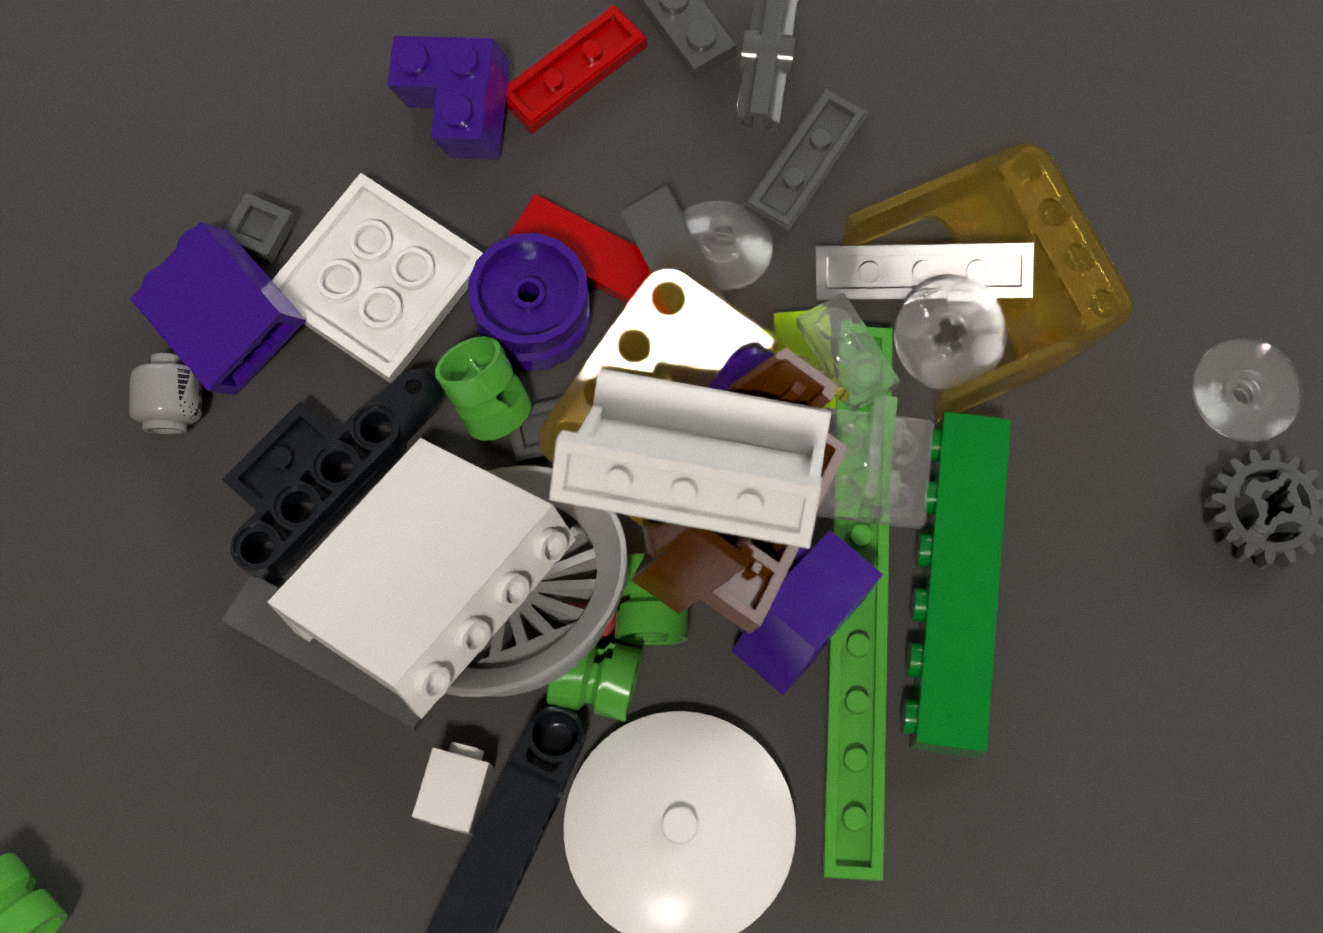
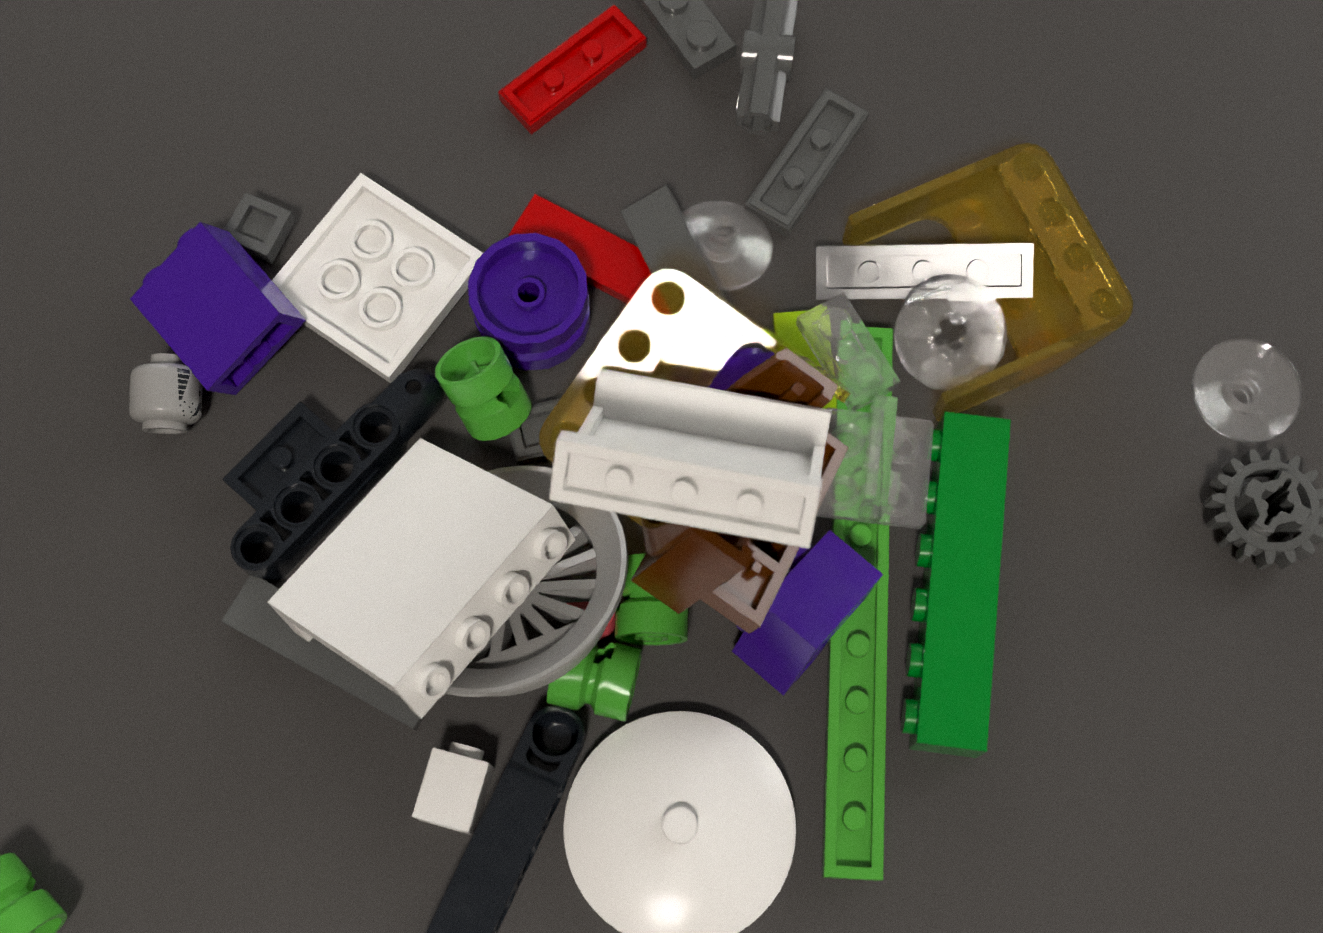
(462, 83): dark purple brick -> none

